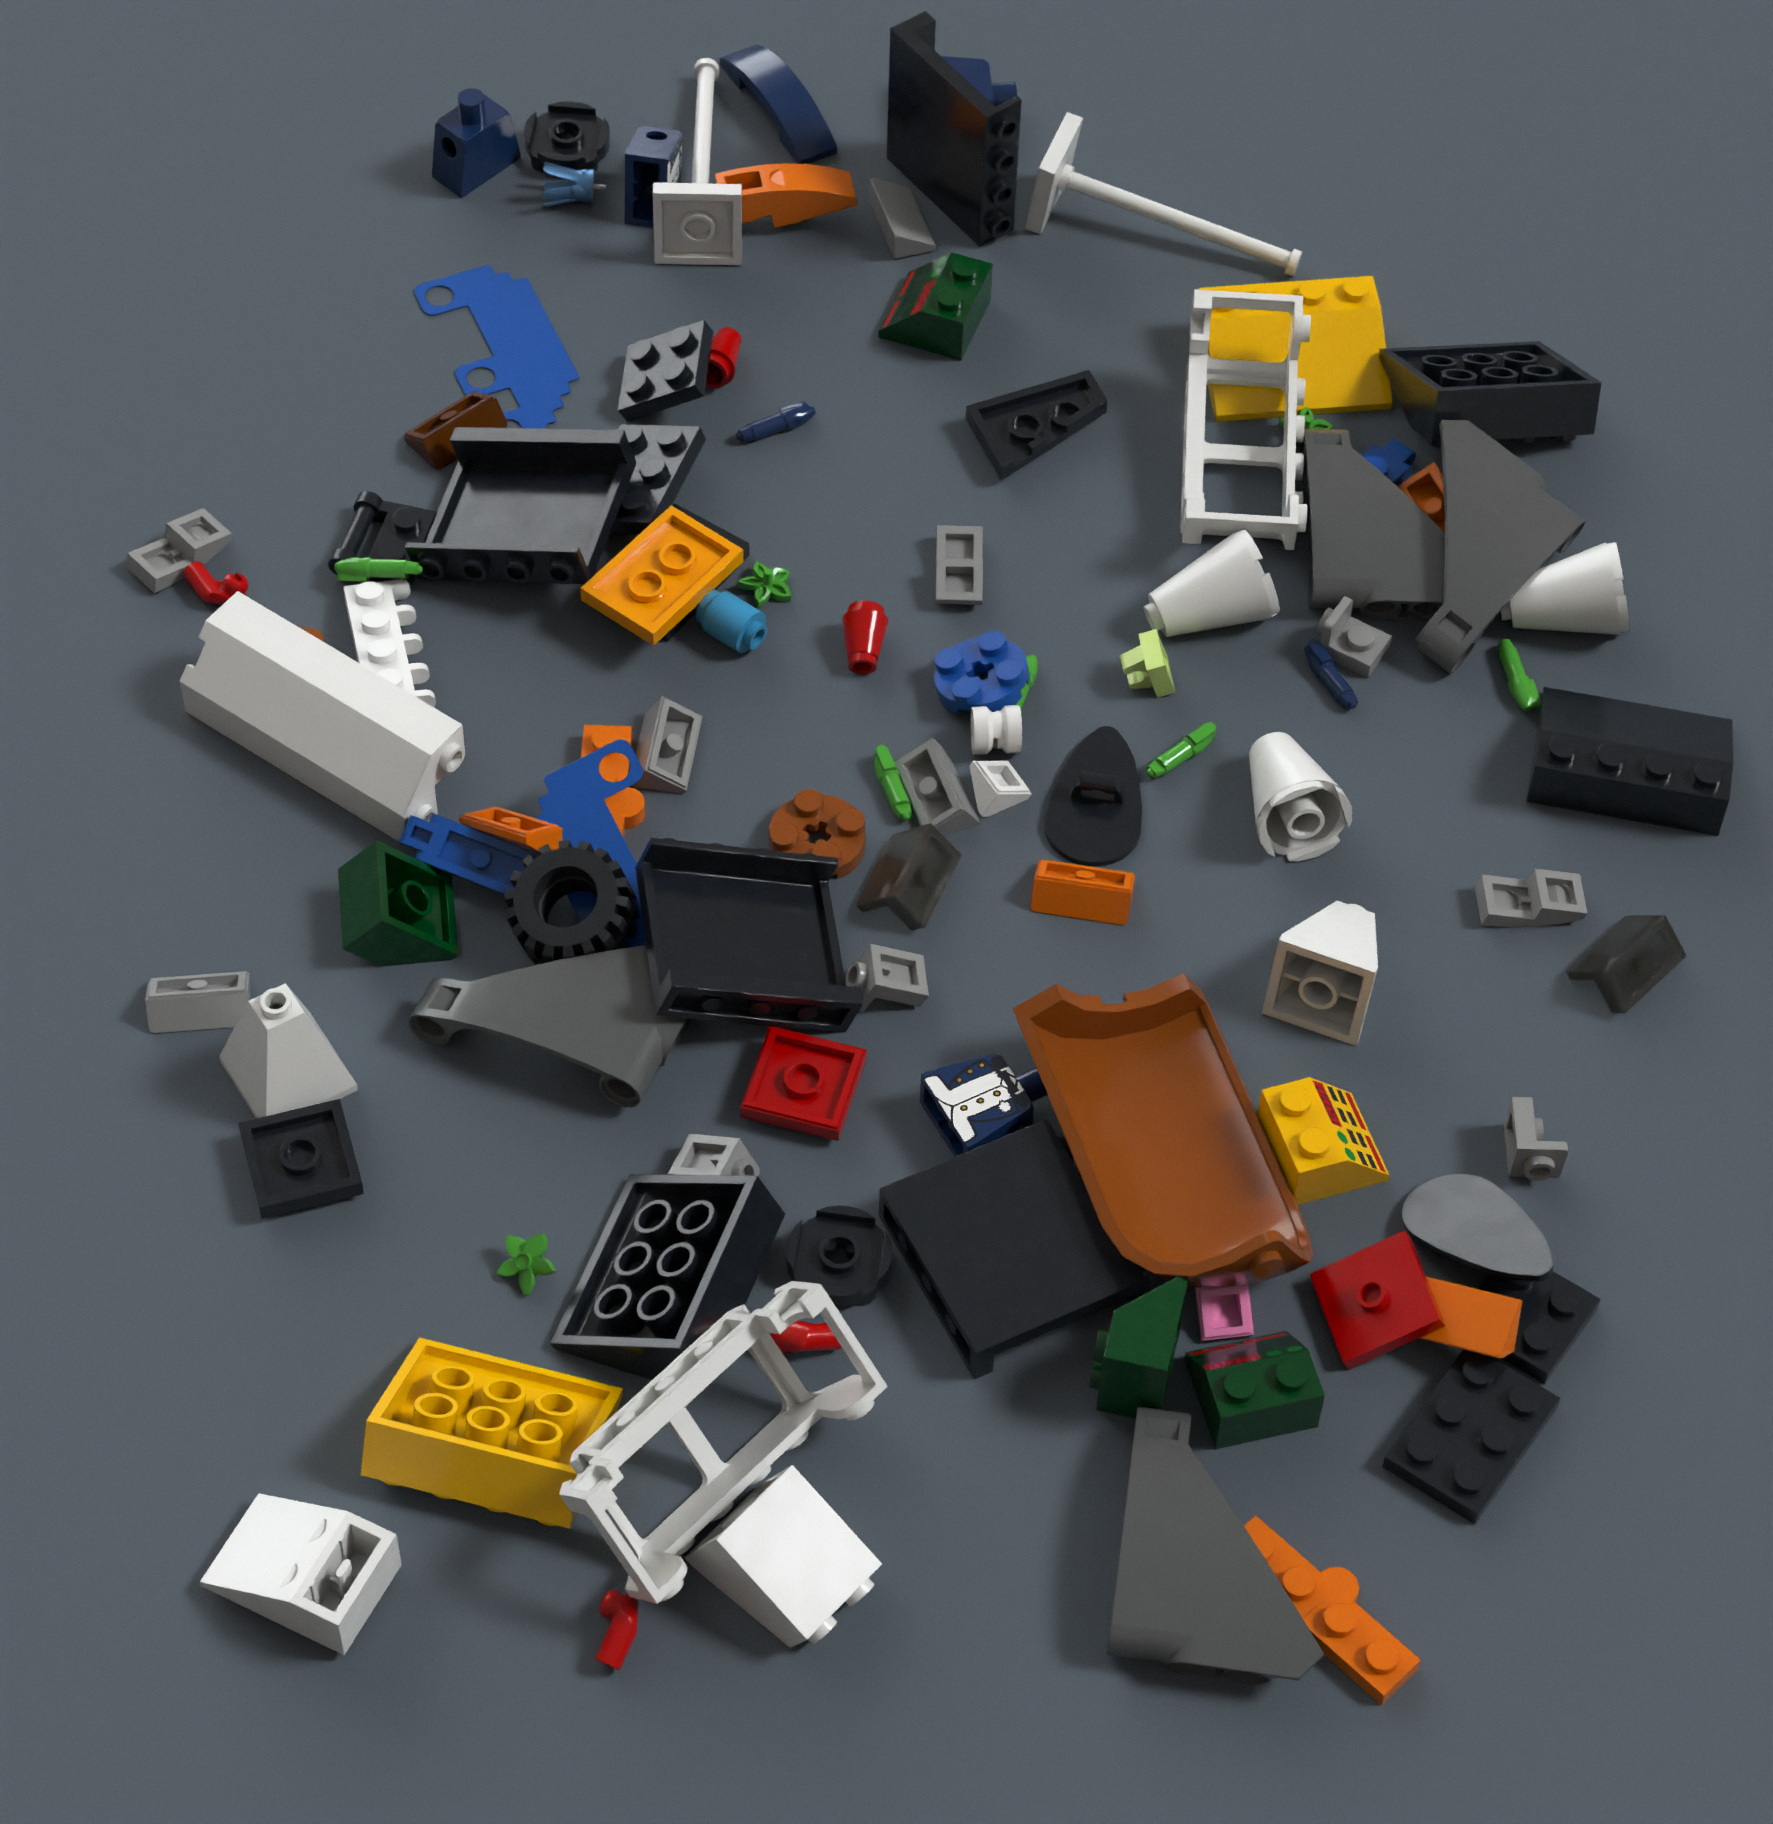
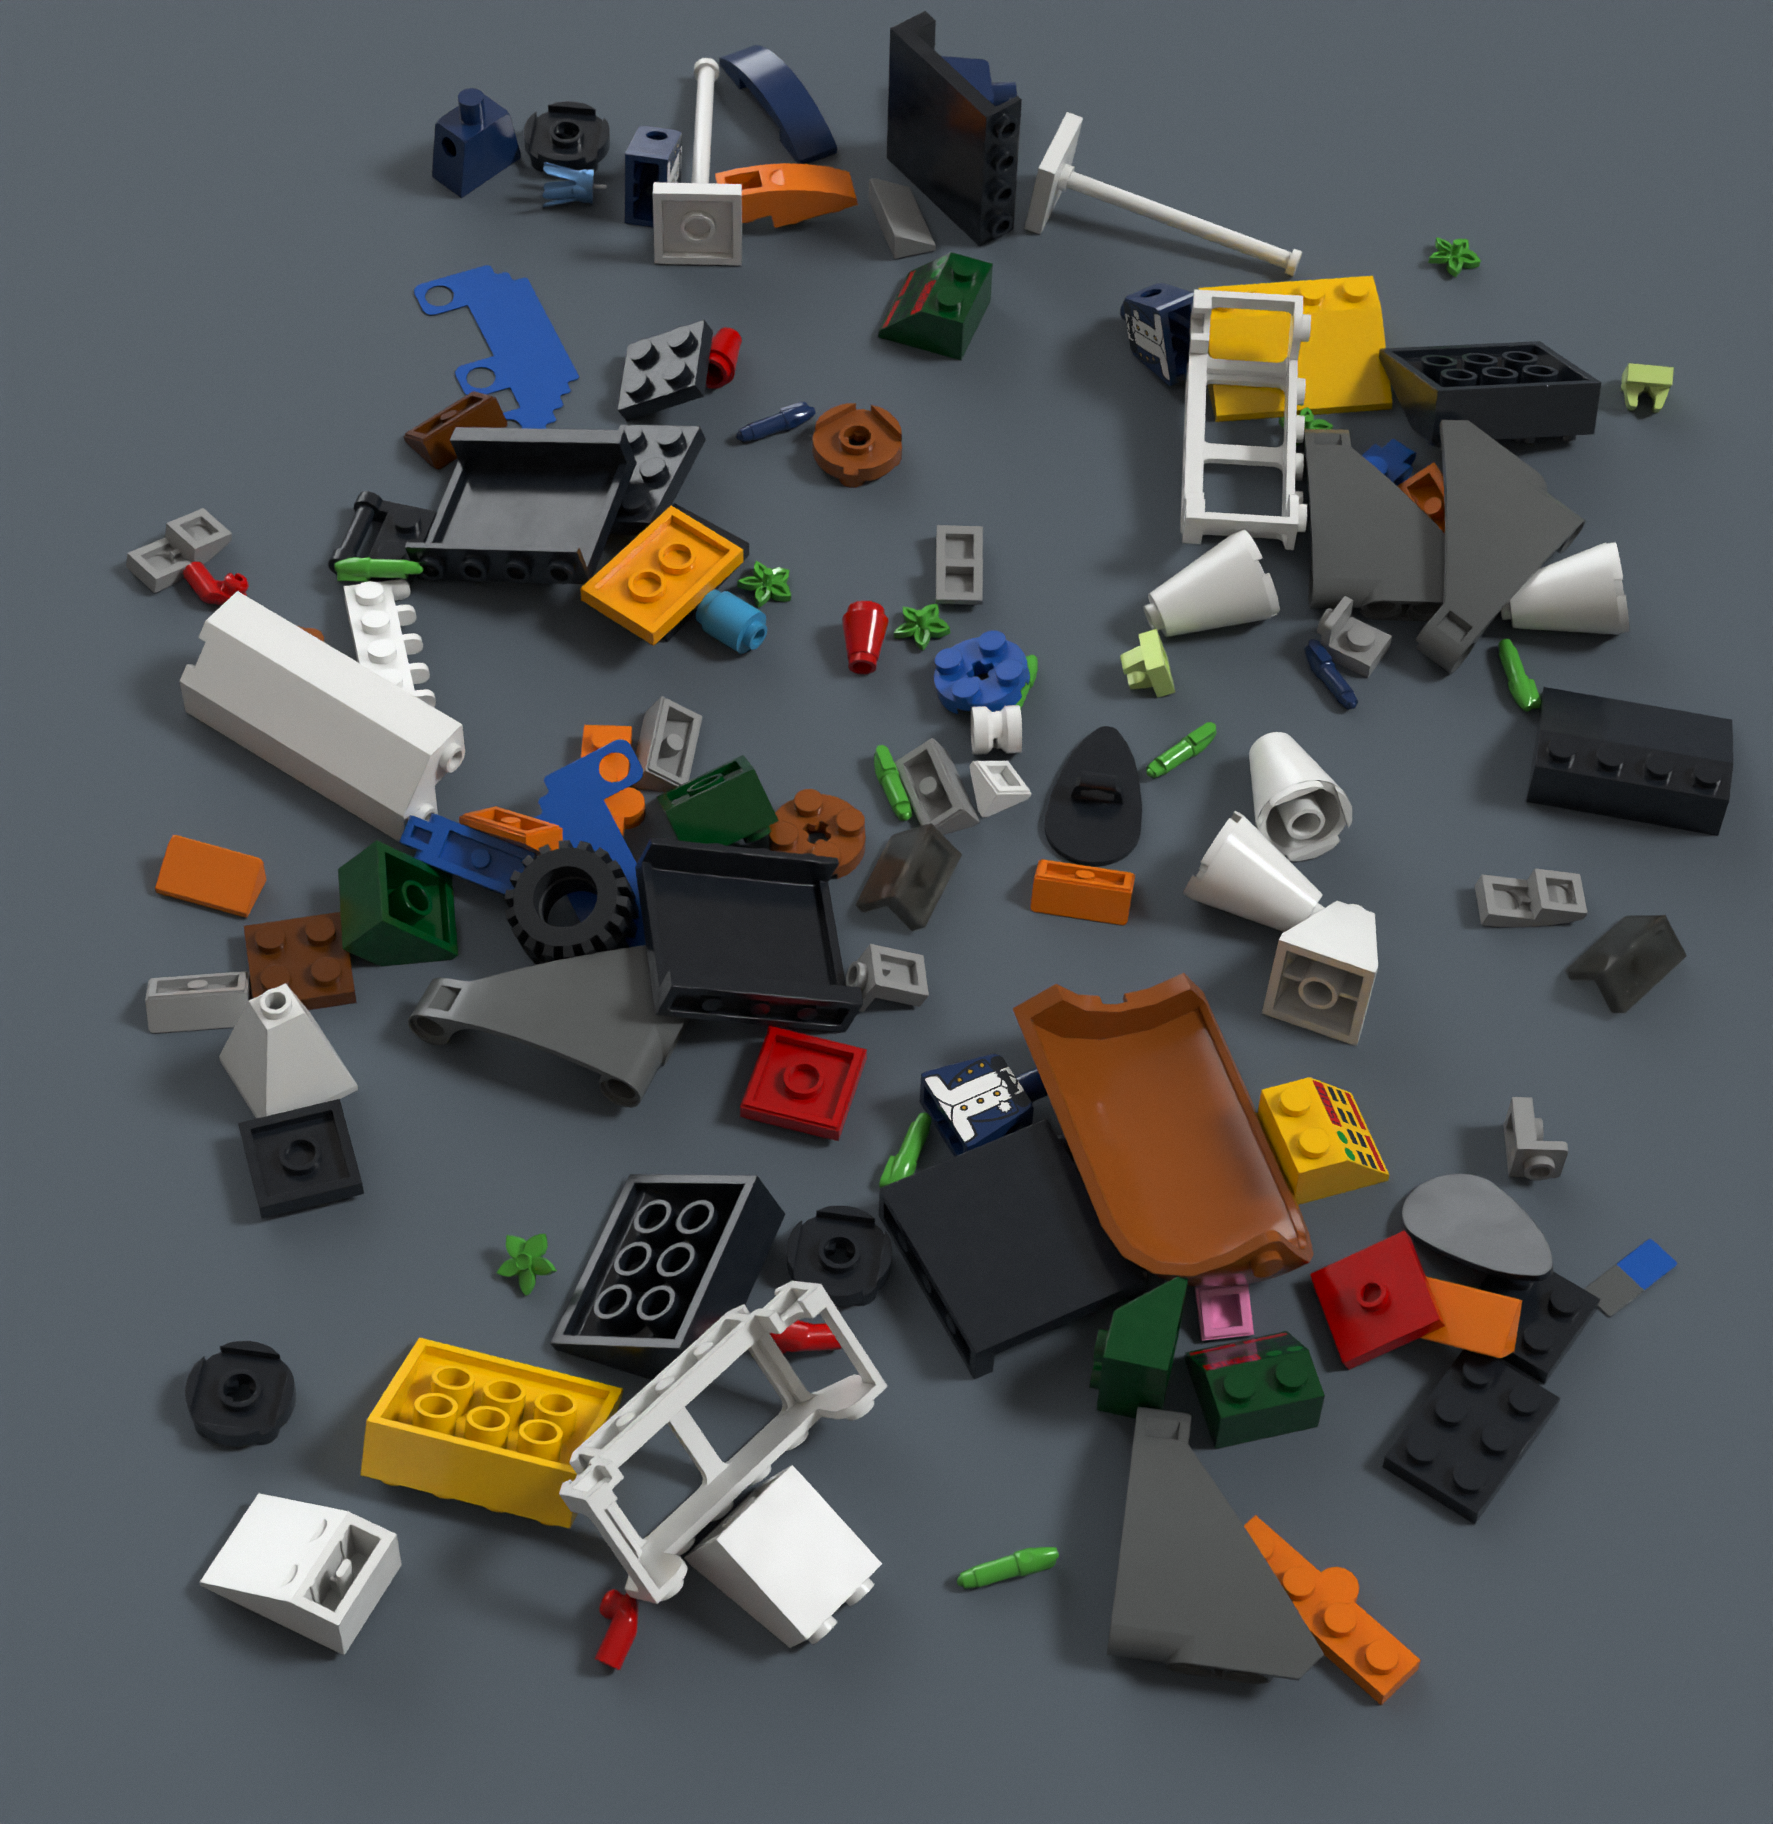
(211, 876): none -> orange slope
(244, 1422): none -> black plate
(304, 956): none -> reddish brown plate
(713, 1157): light grey bracket -> none
(720, 806): none -> dark green slope
(857, 463): none -> dark orange plate
(905, 1161): none -> bright green piece
(922, 625): none -> bright green plant
(1020, 1563): none -> bright green piece
(1034, 419): black wing -> none
(1160, 329): none -> dark blue torso
(1253, 879): none -> white cone
(1454, 255): none -> bright green plant
(1631, 1276): none -> sticker
(1646, 379): none -> yellowish green tile

